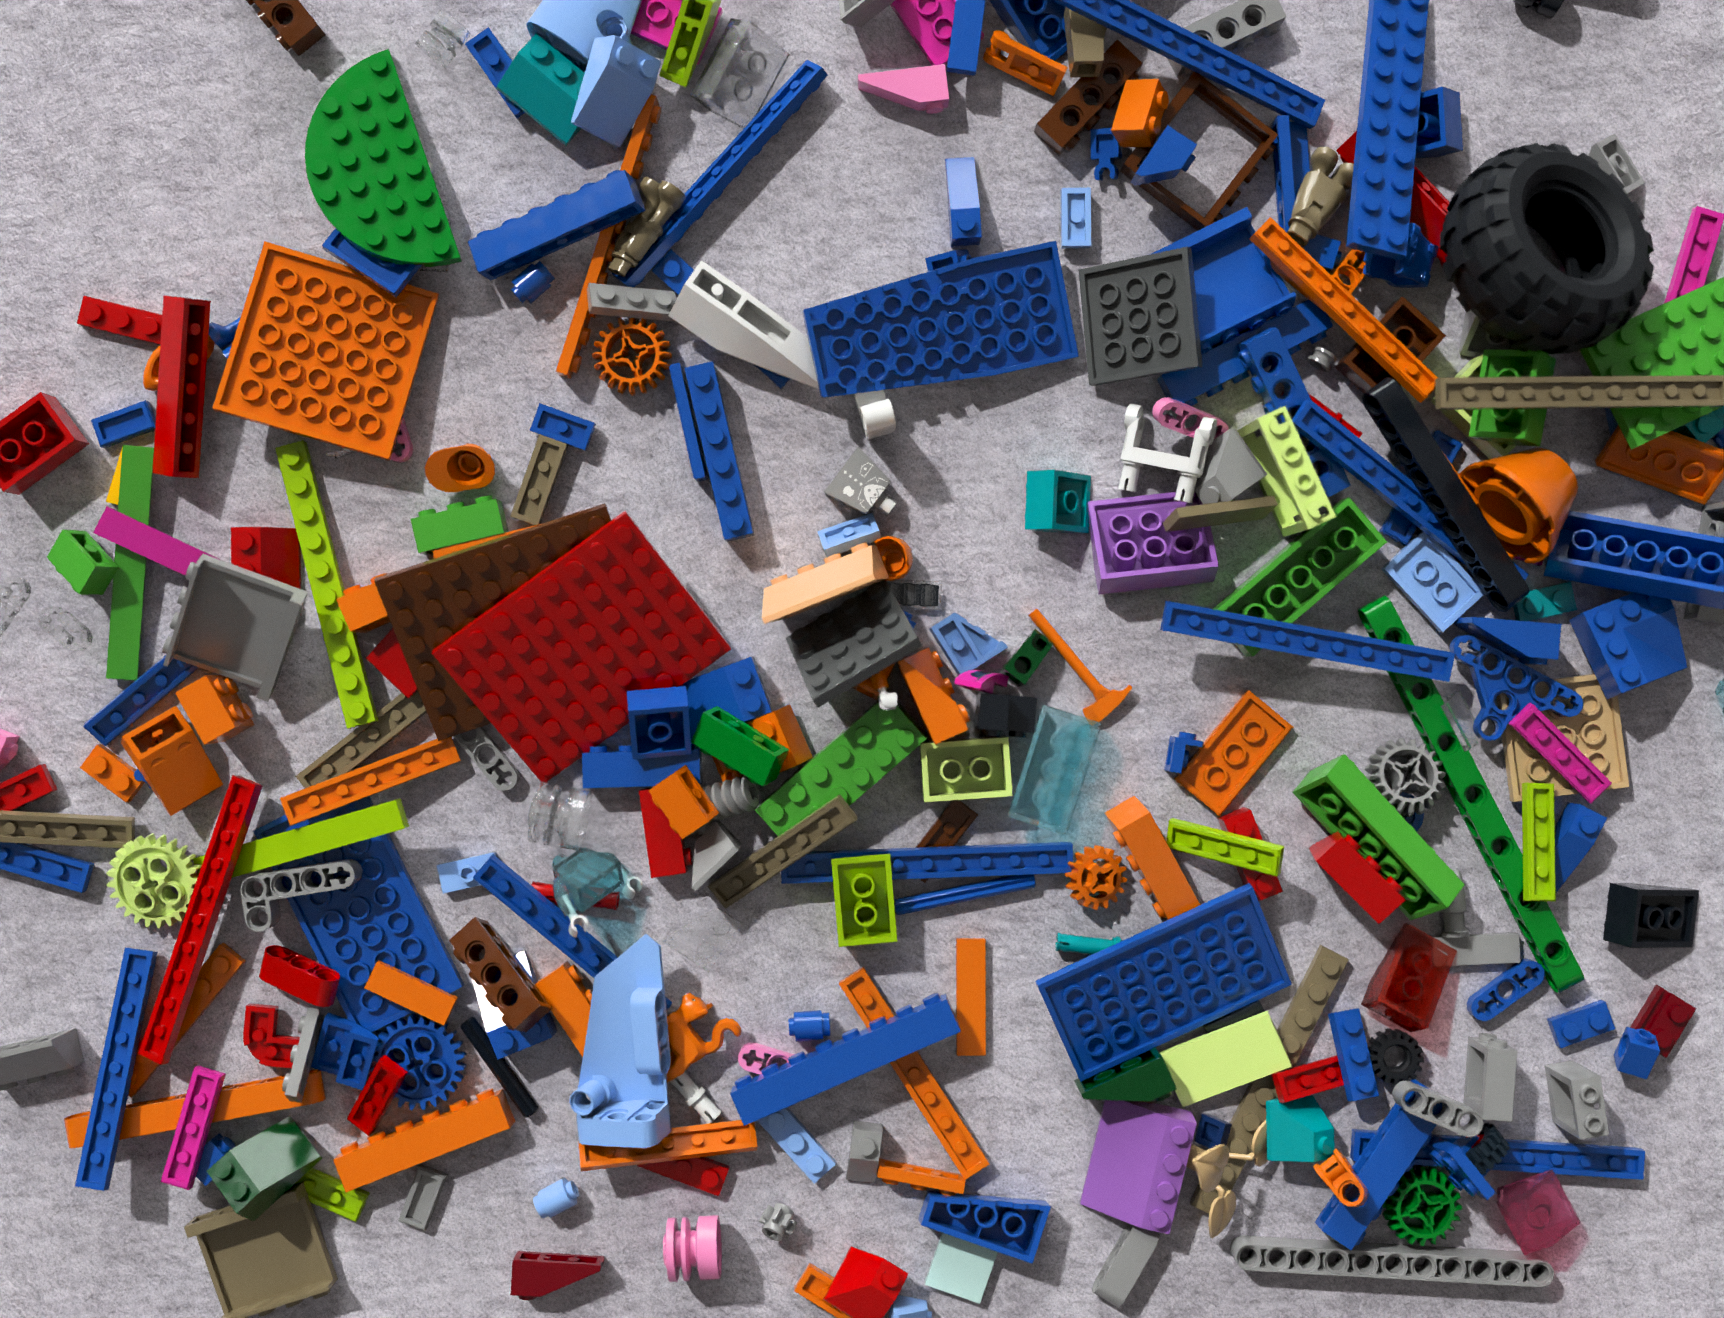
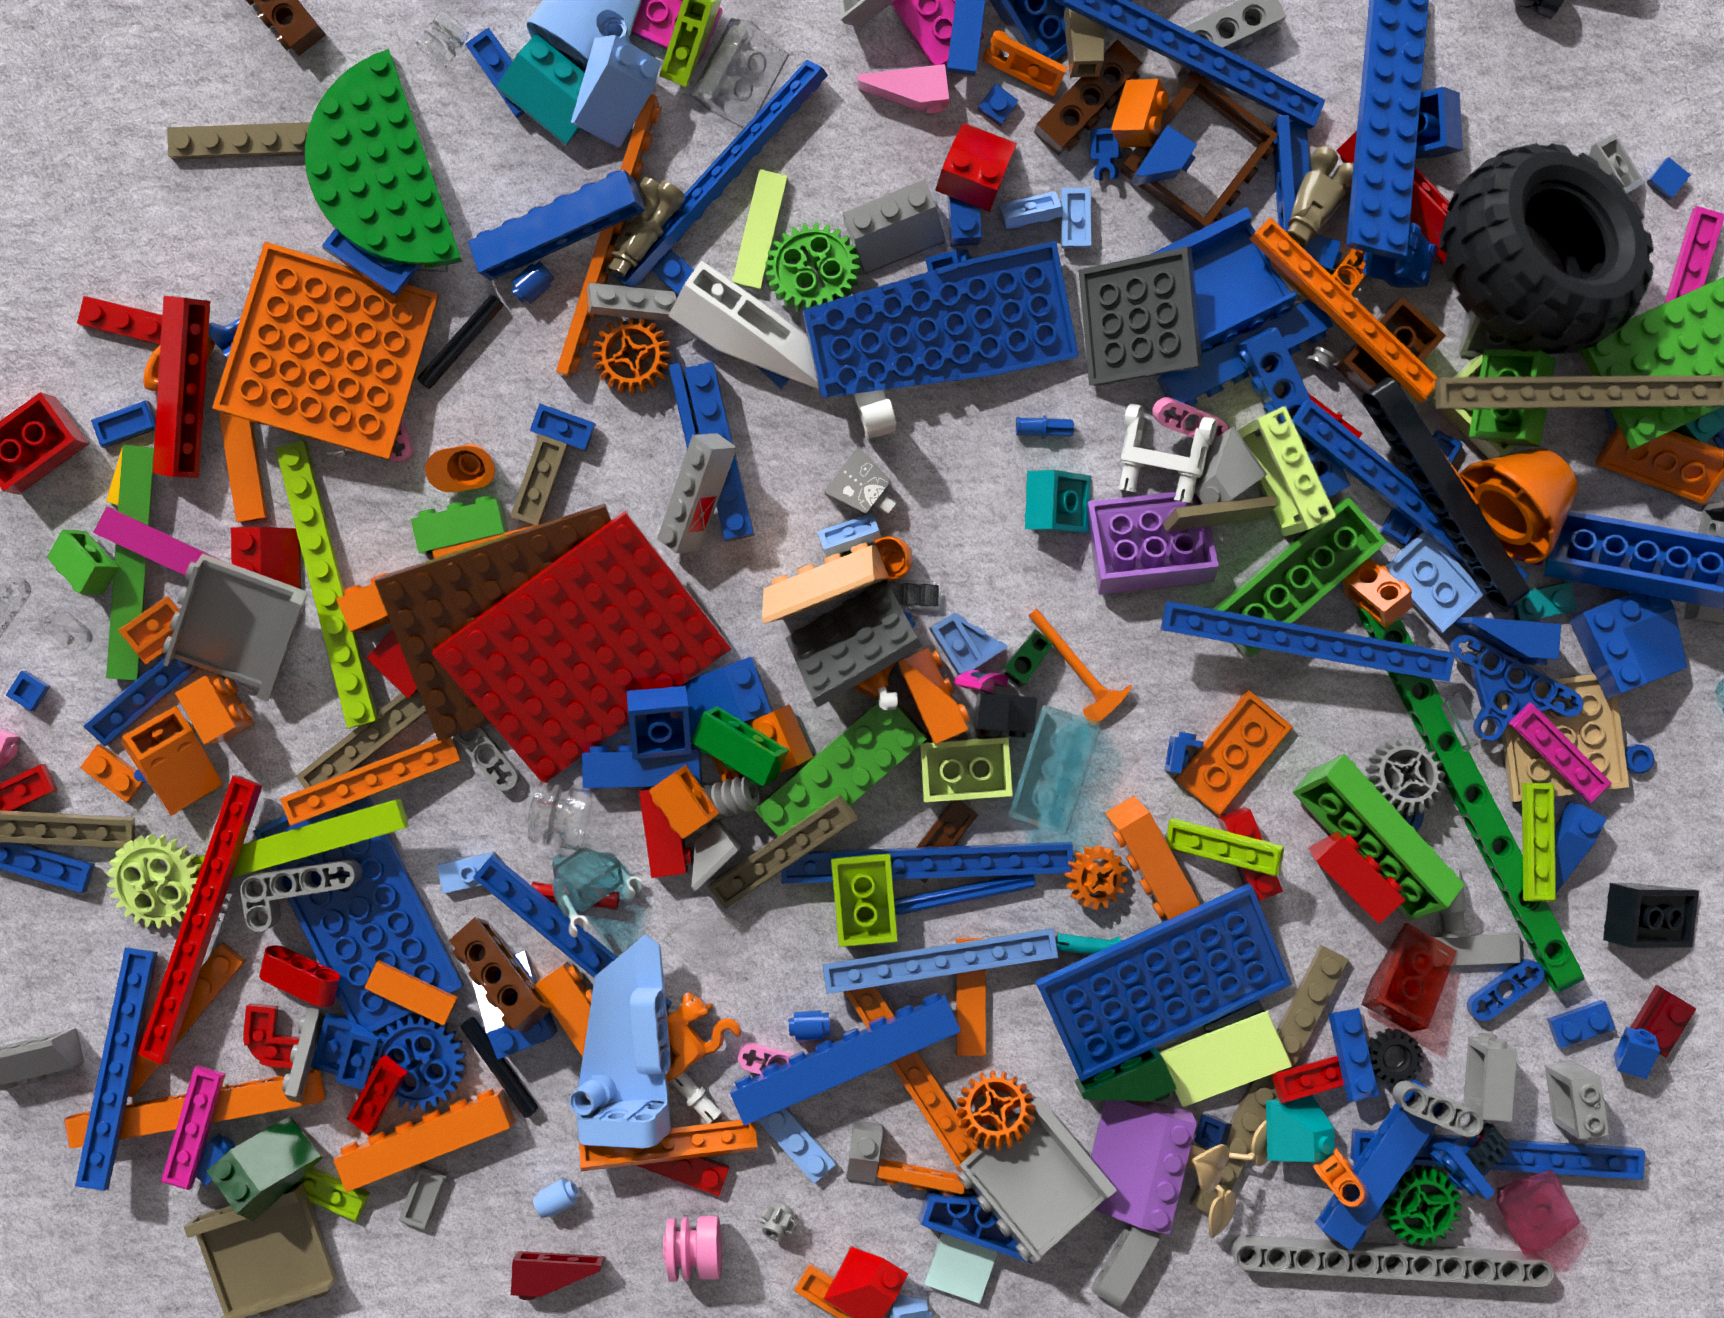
(28, 690): none -> blue plate
(150, 629): none -> orange plate
(237, 140): none -> dark tan plate
(243, 468): none -> orange tile
(460, 341): none -> black axle
(696, 492): none -> light grey brick
(760, 229): none -> yellowish green tile
(837, 257): none -> bright green gear
(894, 226): none -> light grey slope
(939, 961): none -> medium blue plate
(975, 166): none -> red slope
(984, 1115): none -> orange gear
(998, 105): none -> blue plate
(1031, 210): none -> light blue plate
(1037, 1185): none -> light grey panel
(1044, 427): none -> blue axle
(1374, 596): none -> orange brick
(1639, 758): none -> blue tile
(1668, 178): none -> blue tile

